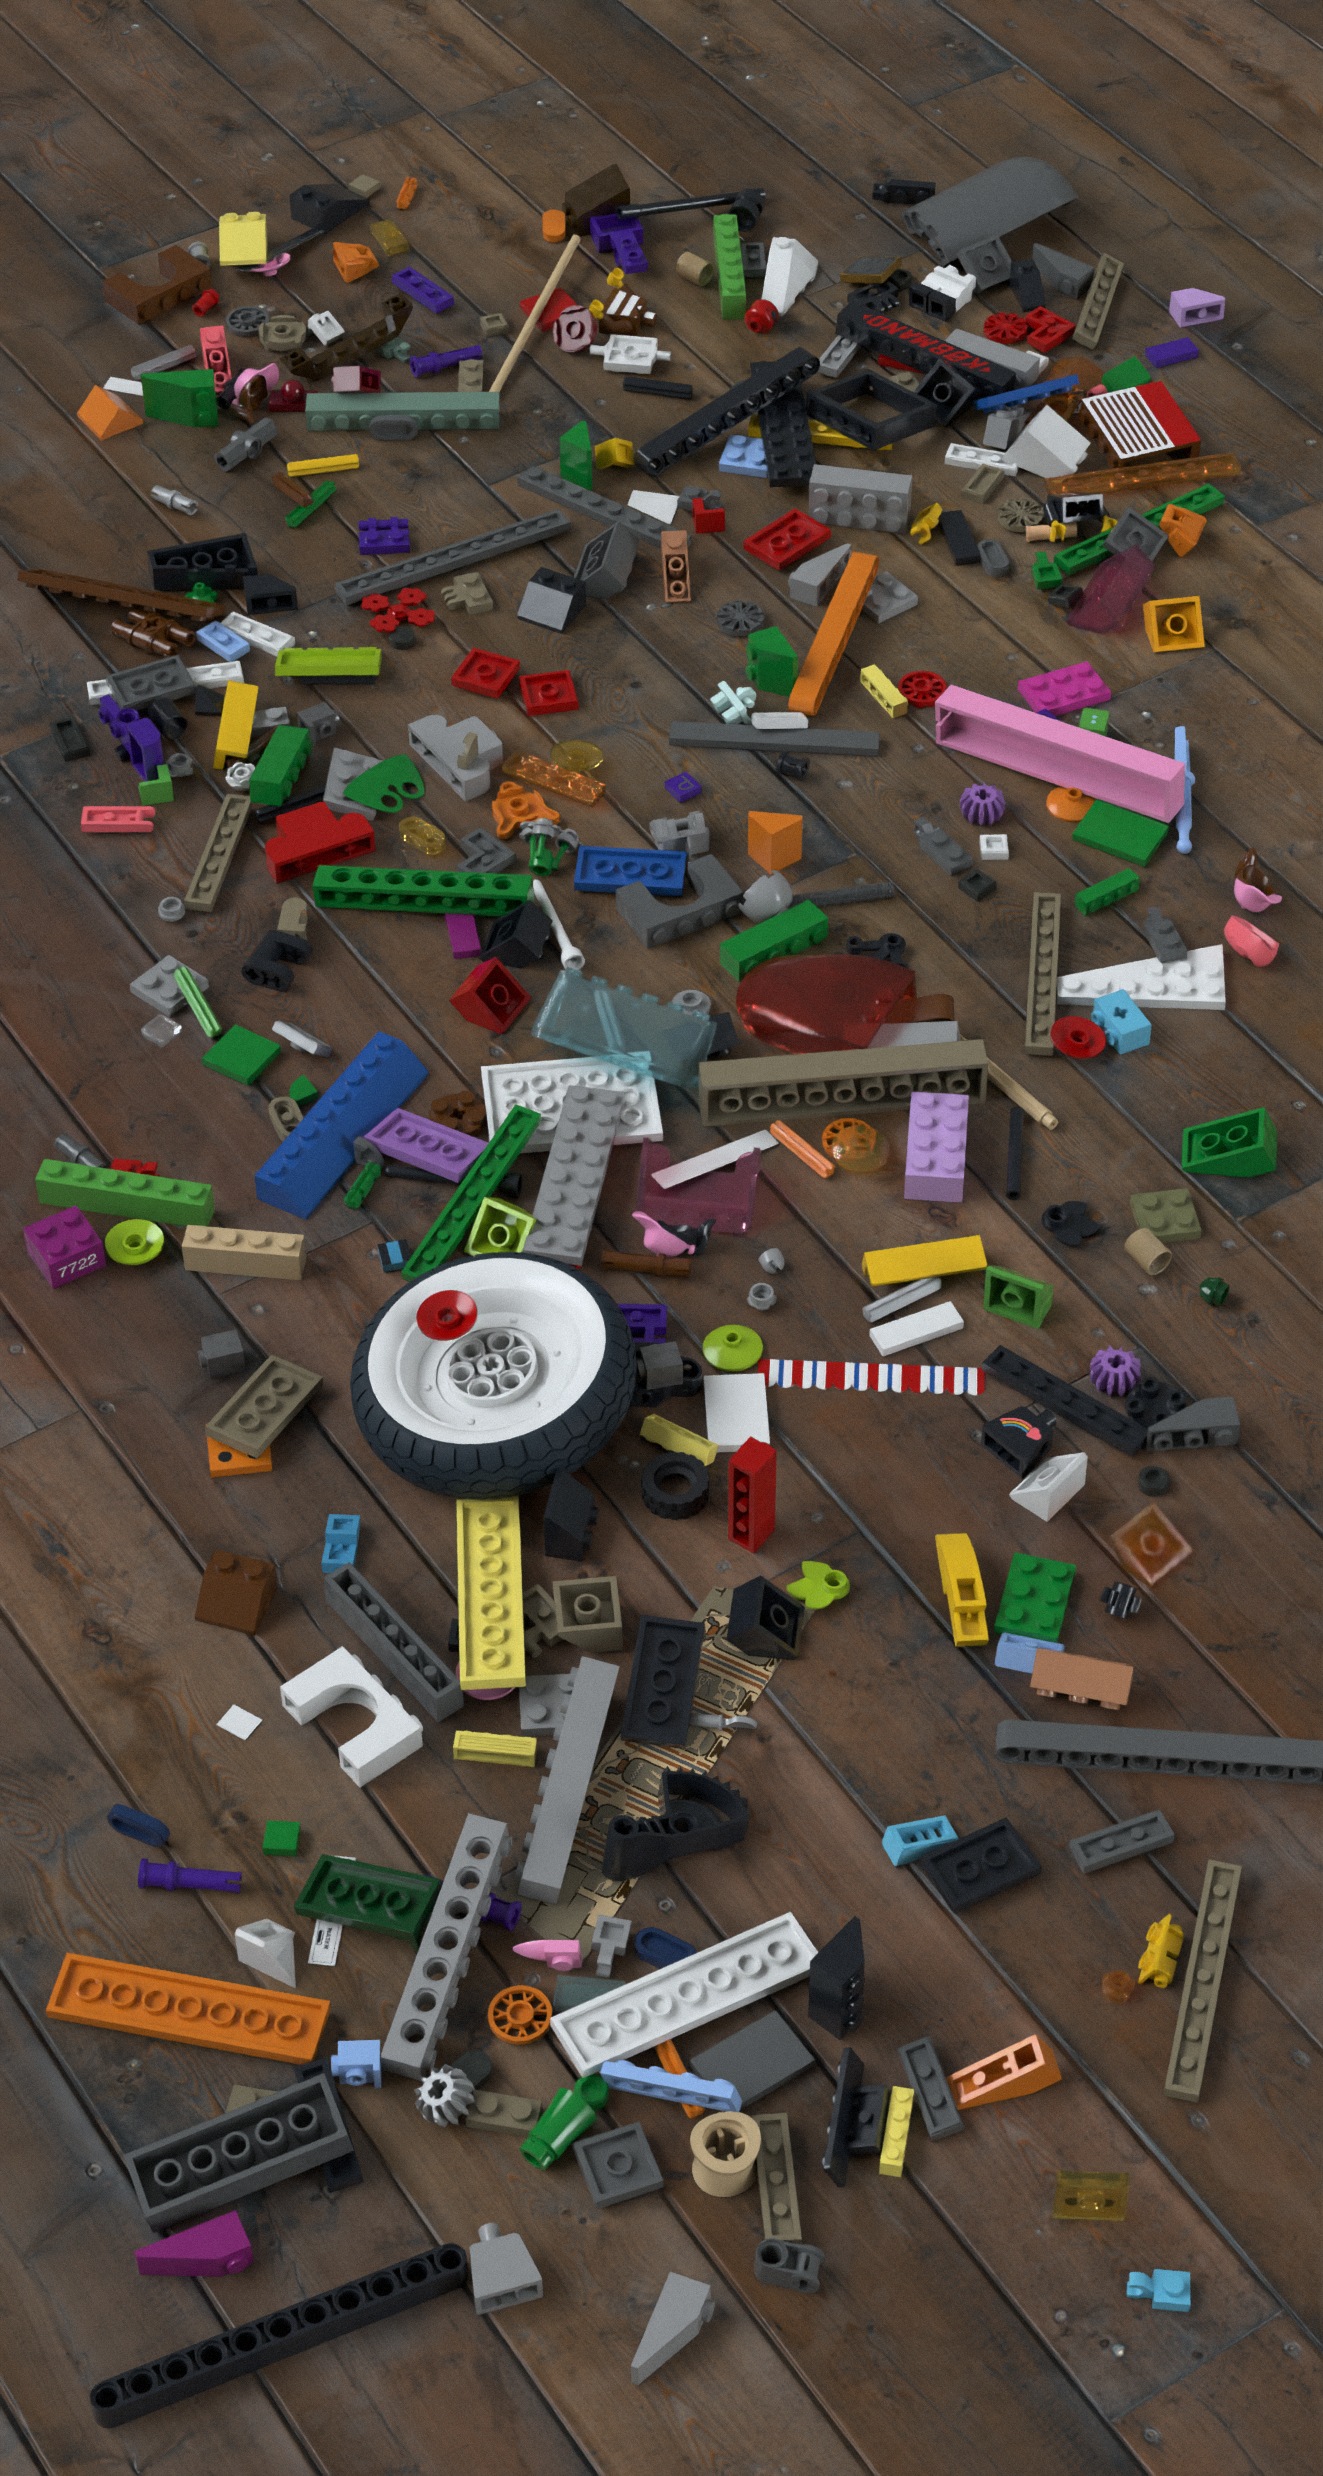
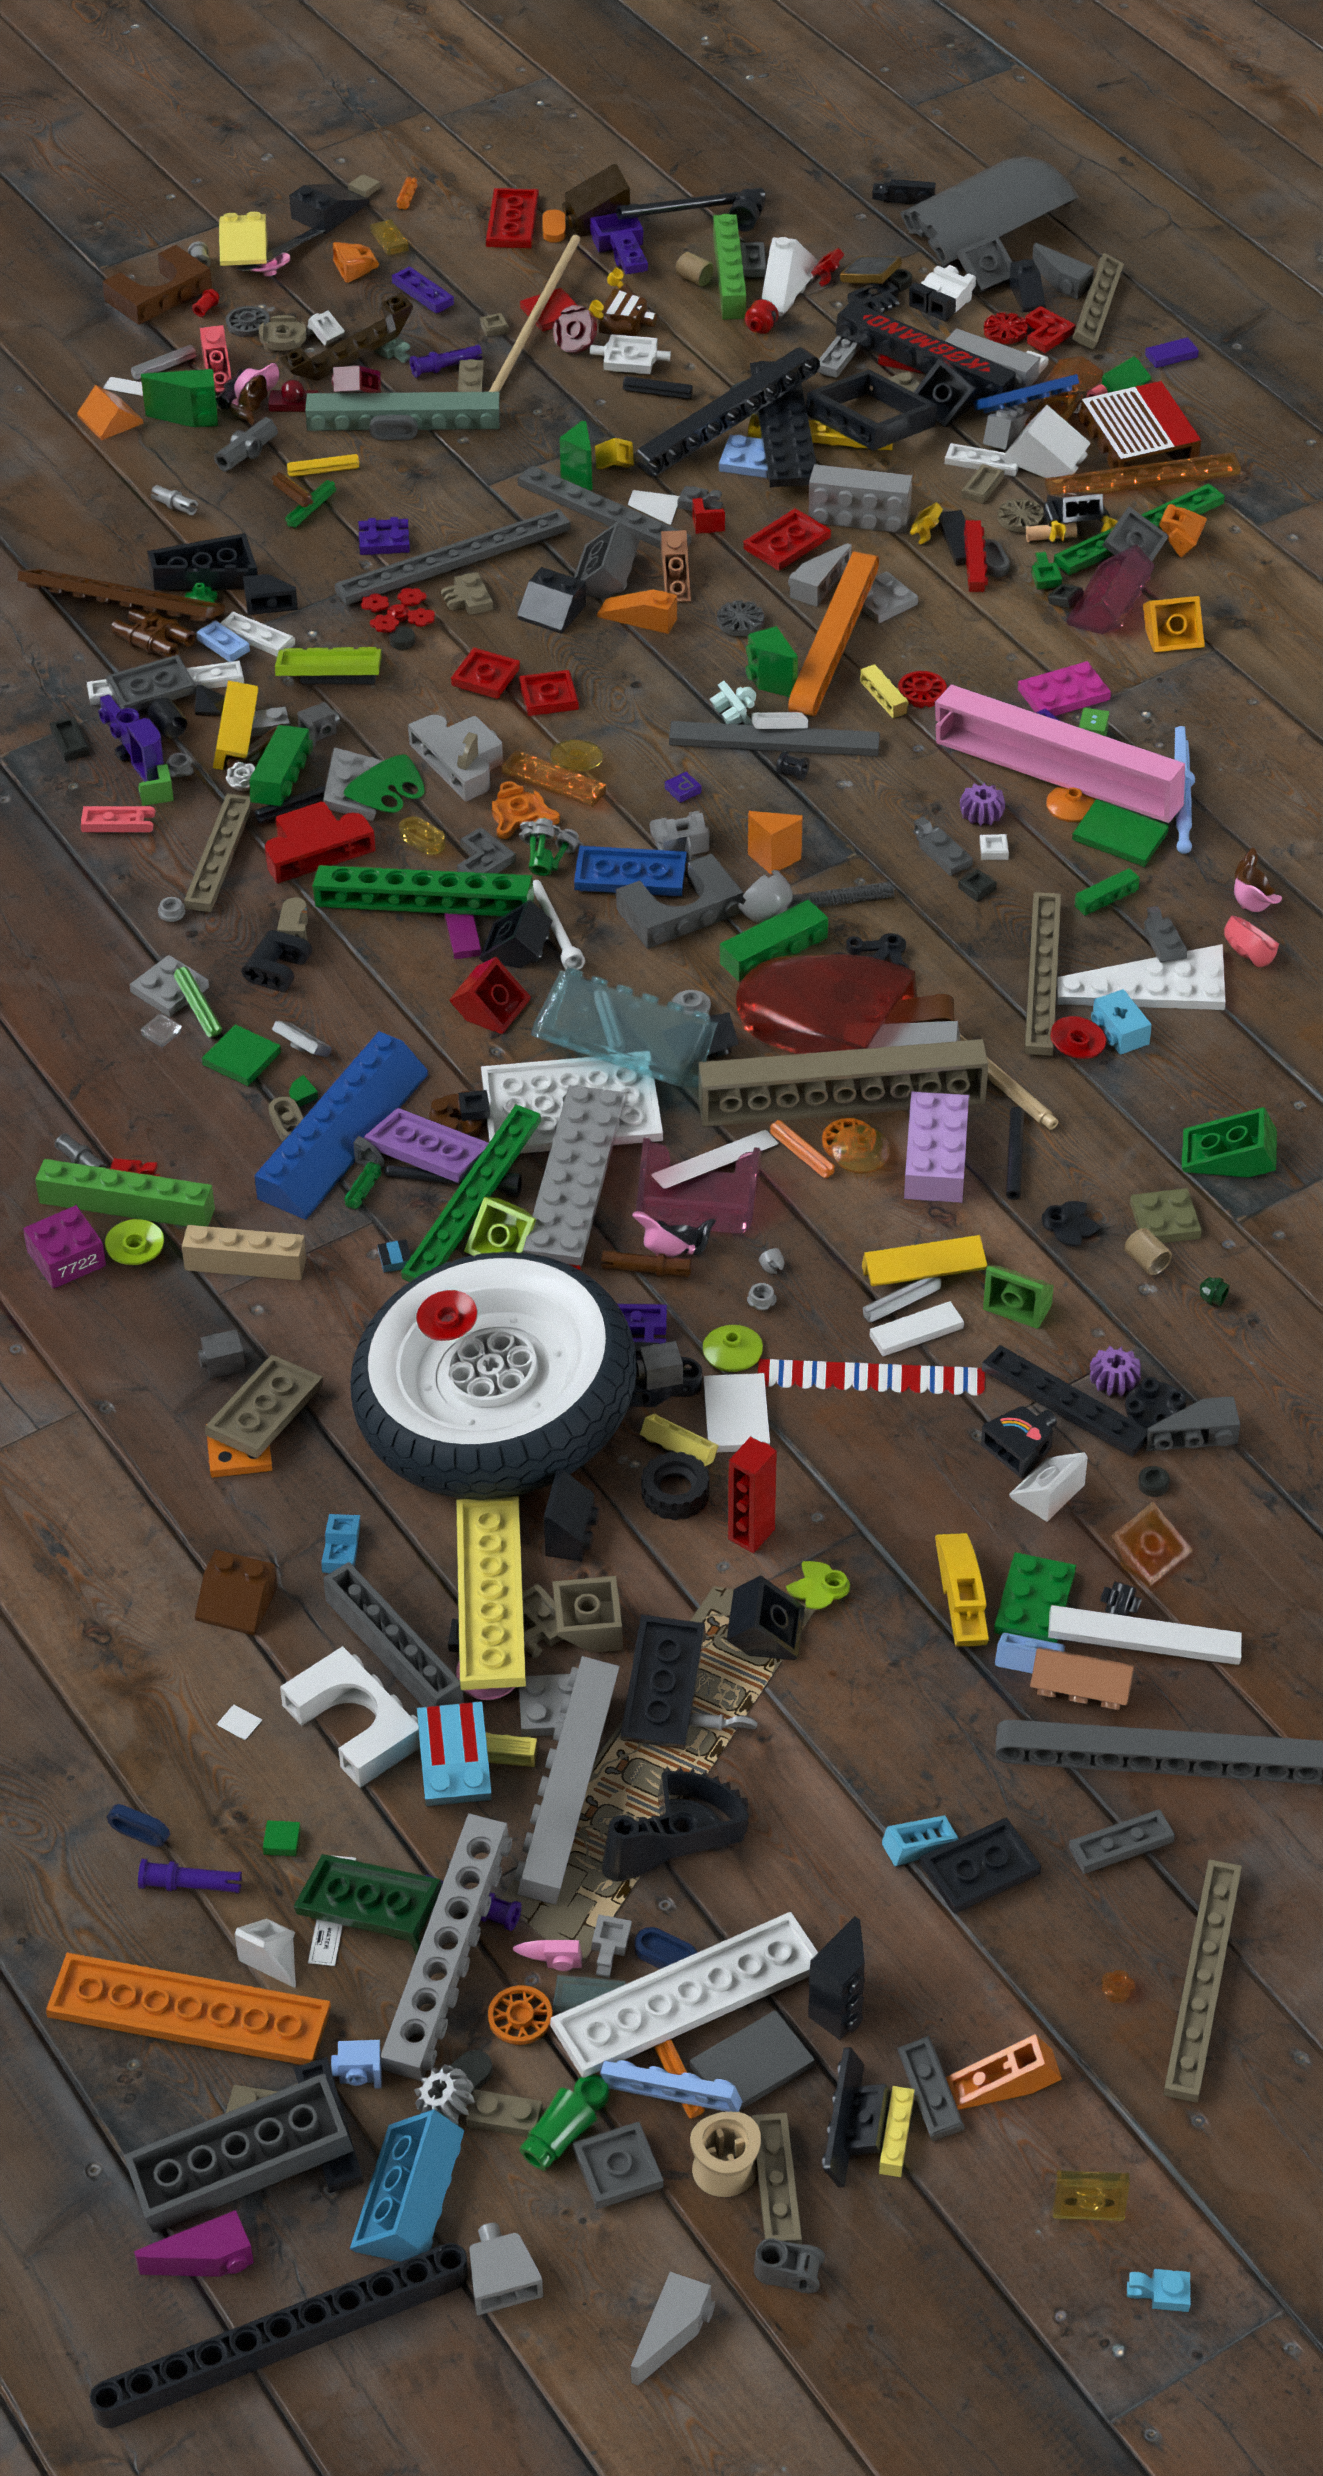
(408, 2187): none -> dark azure slope
(454, 1754): none -> medium azure slope
(474, 1105): none -> black plate
(512, 218): none -> red tile
(643, 609): none -> orange slope
(827, 265): none -> red plate
(975, 556): none -> red piece
(1145, 1635): none -> white tile
(1162, 1940): yellow hinge -> none
(1196, 307): lavender slope -> none

